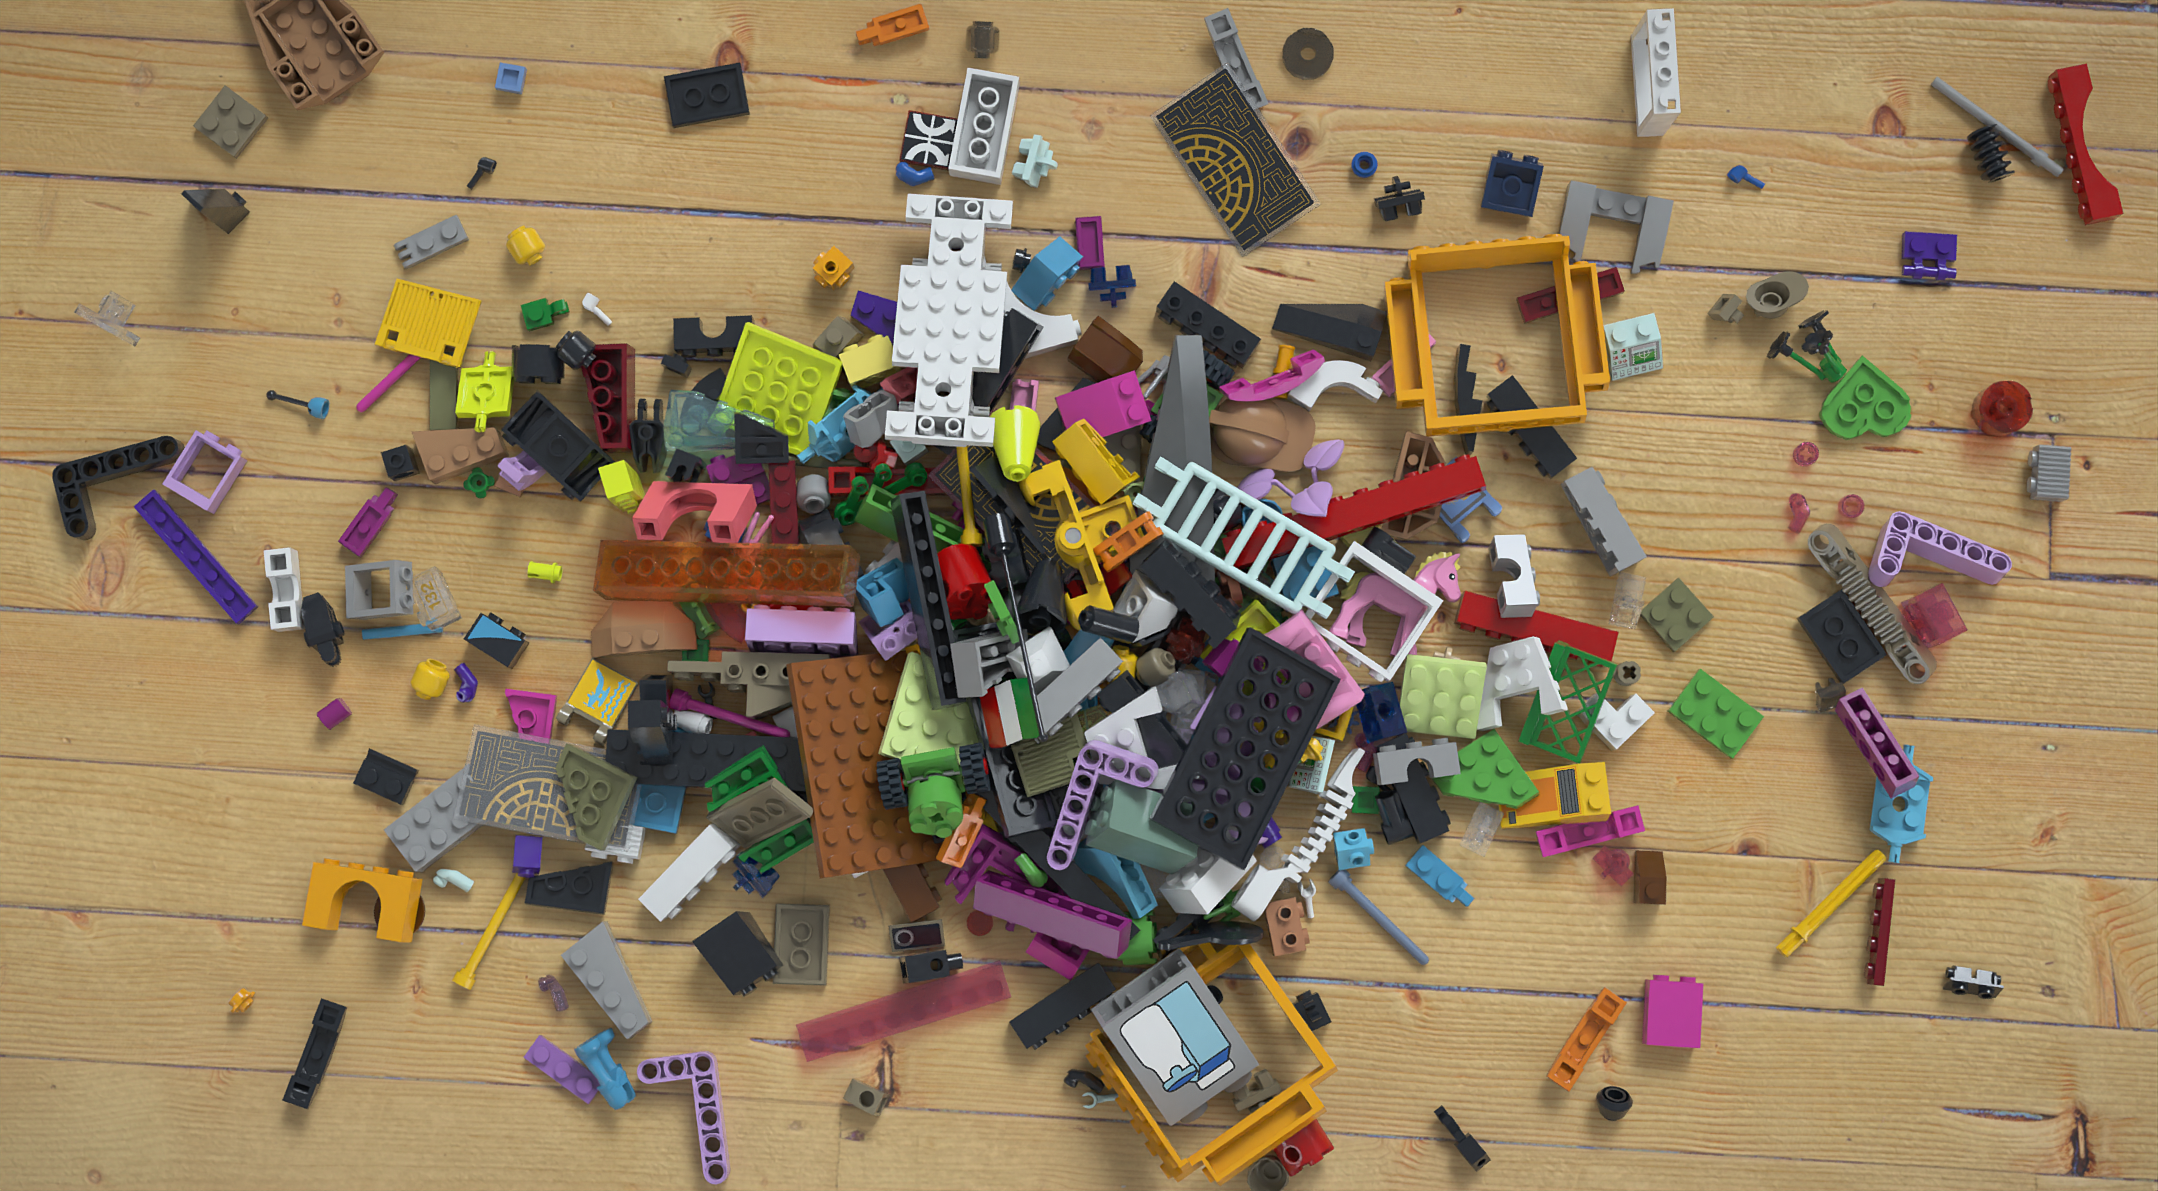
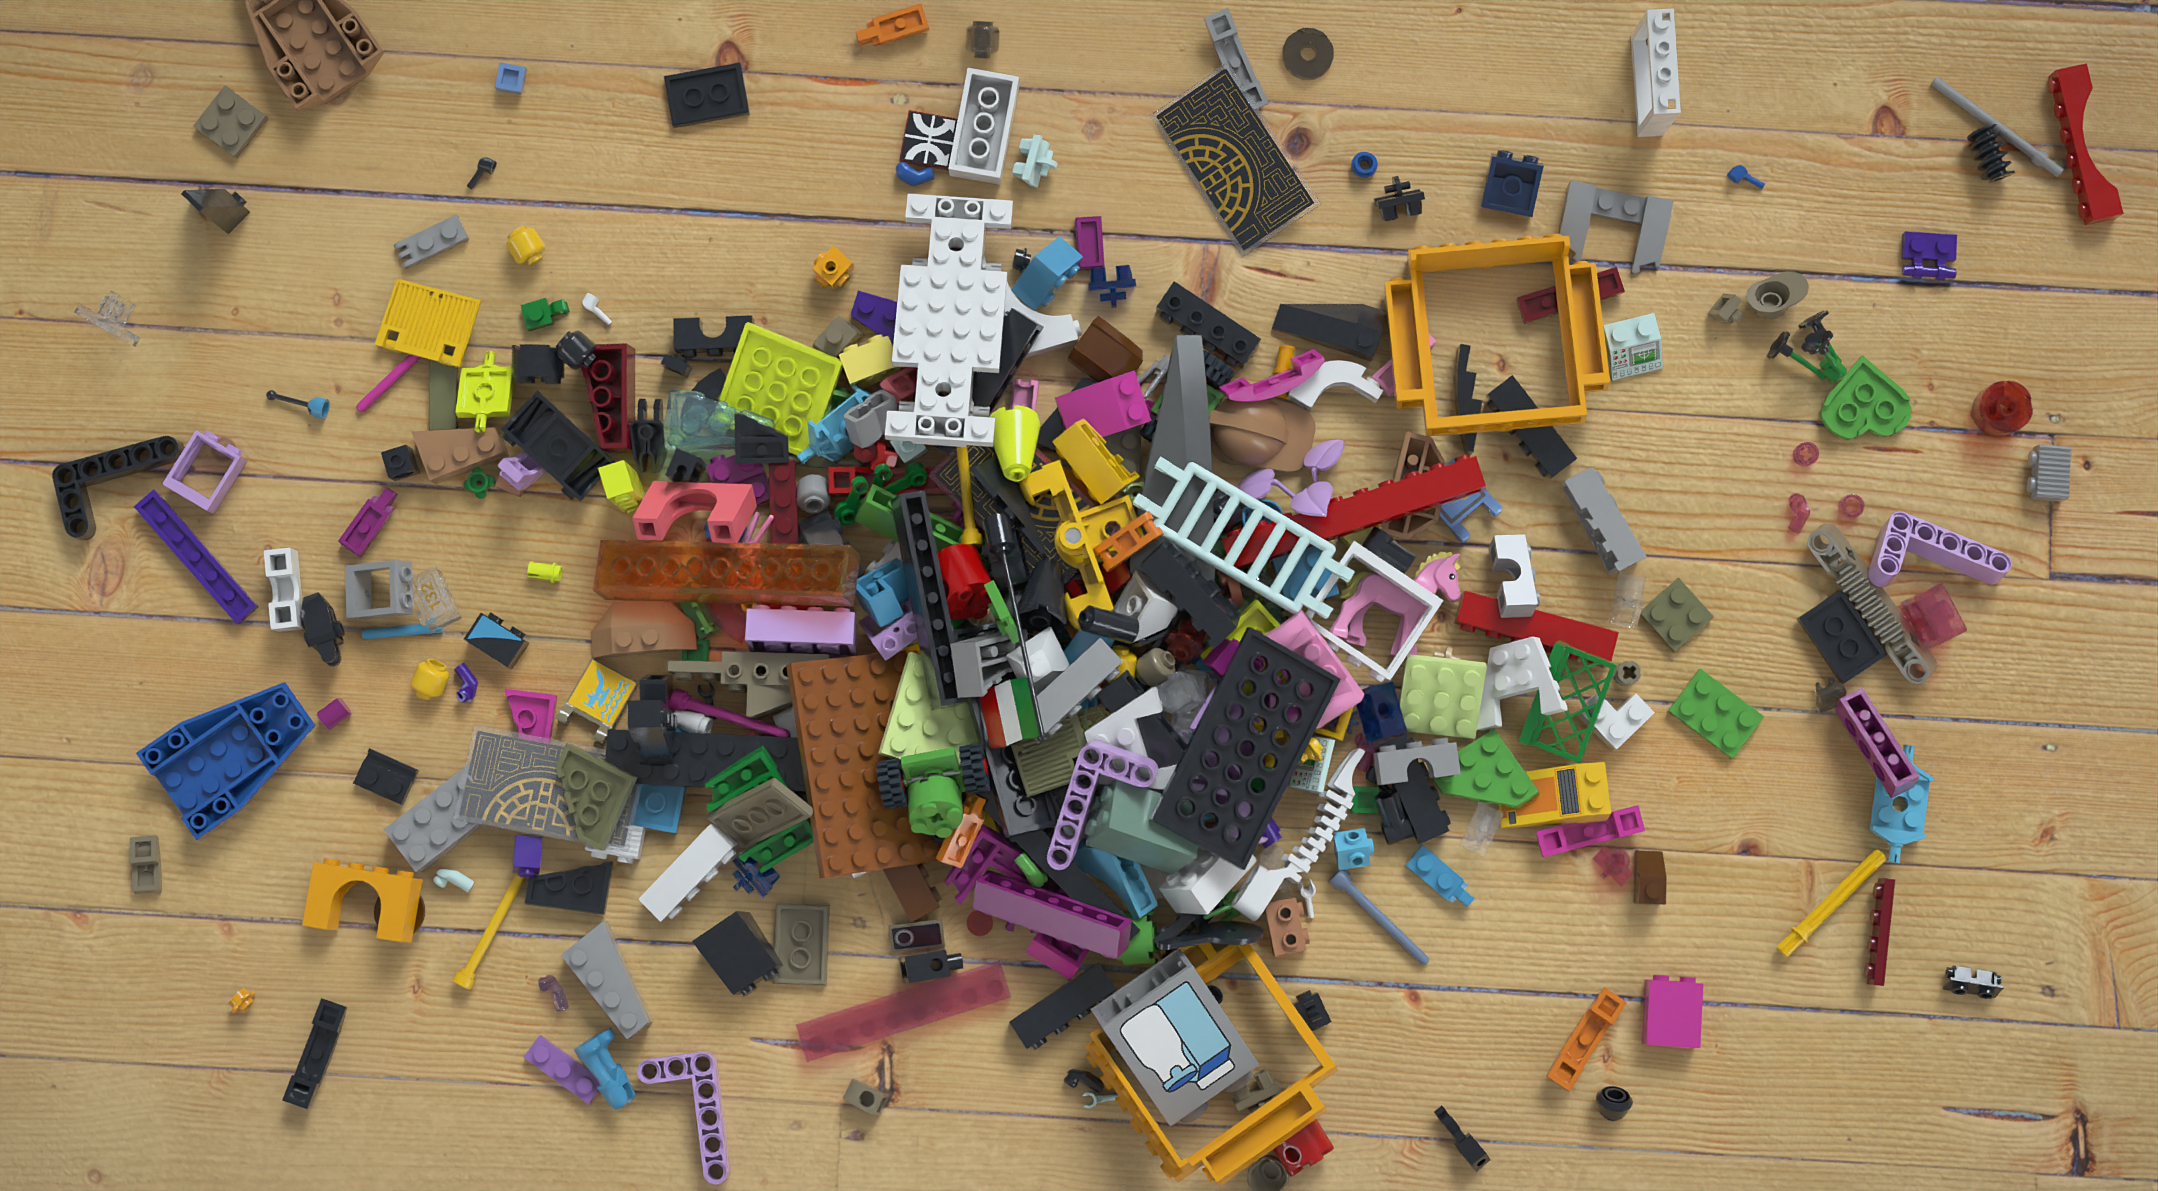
(146, 864): none -> dark tan slope
(226, 754): none -> blue wedge

